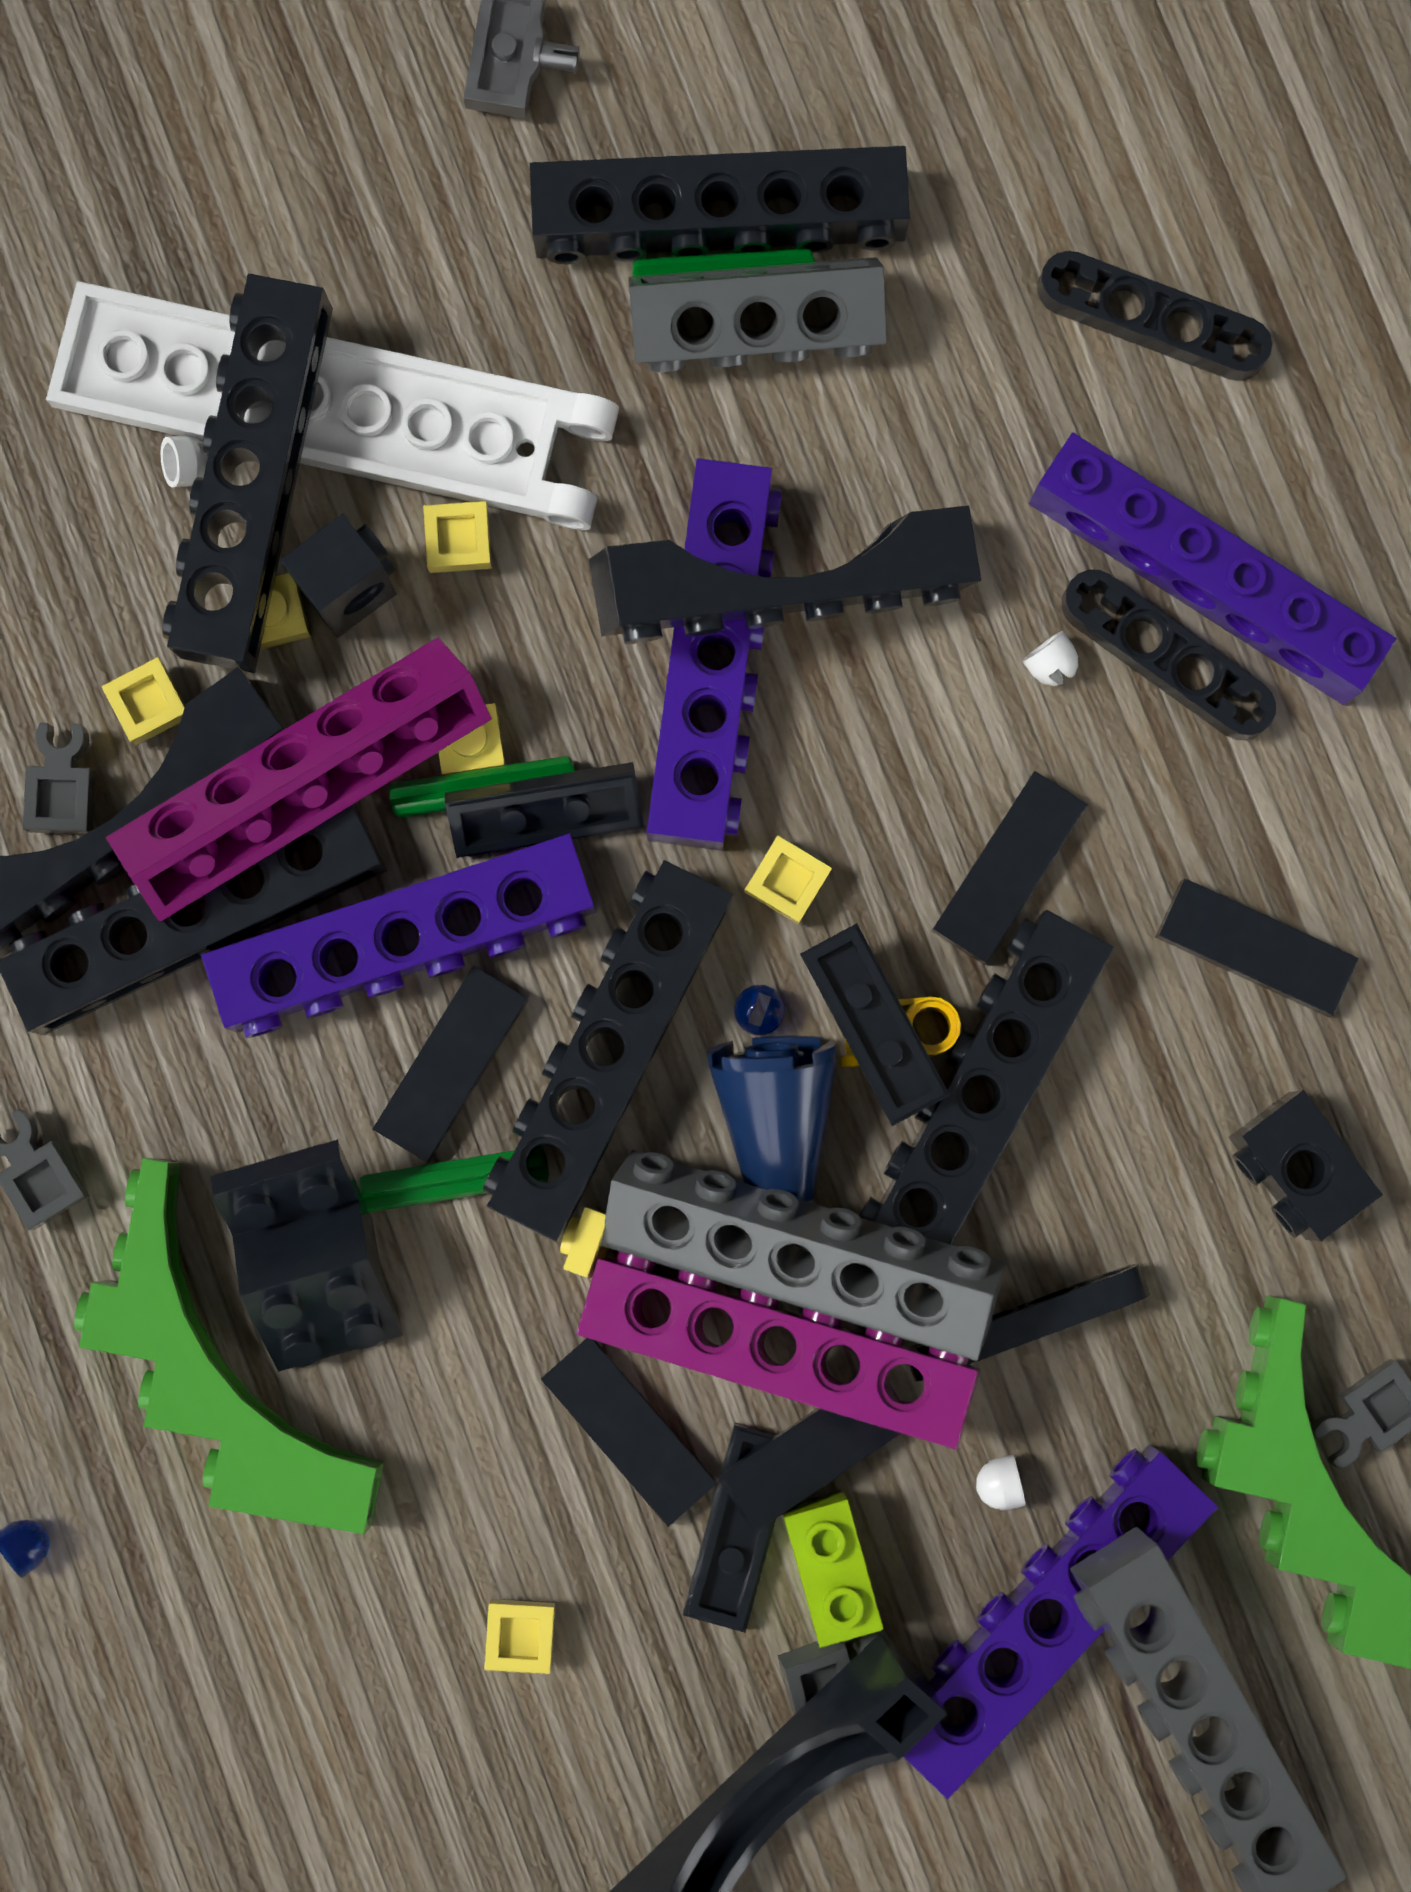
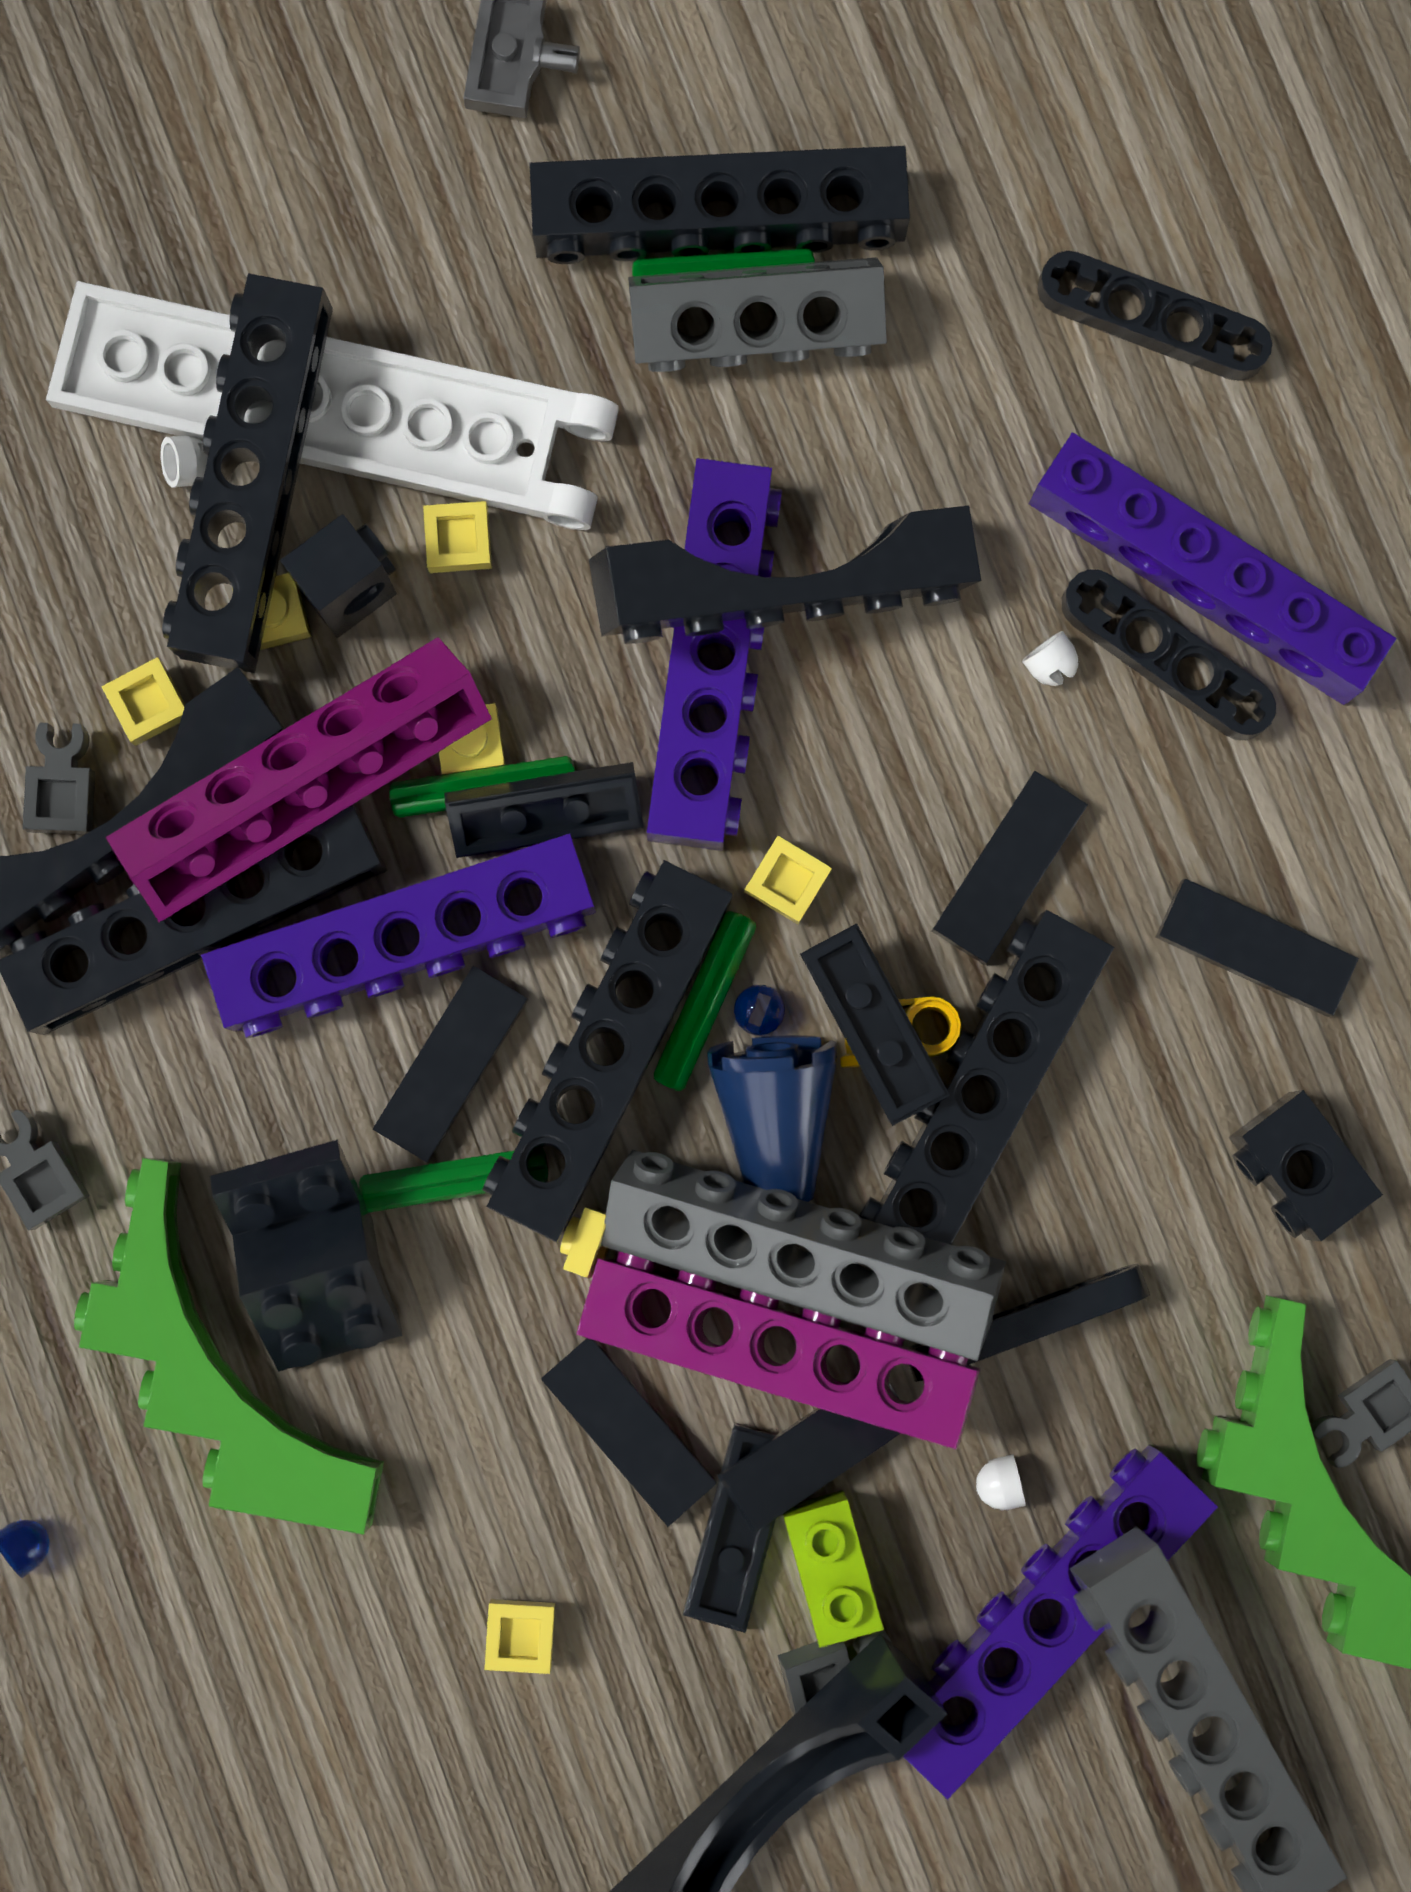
(704, 1001): none -> green axle

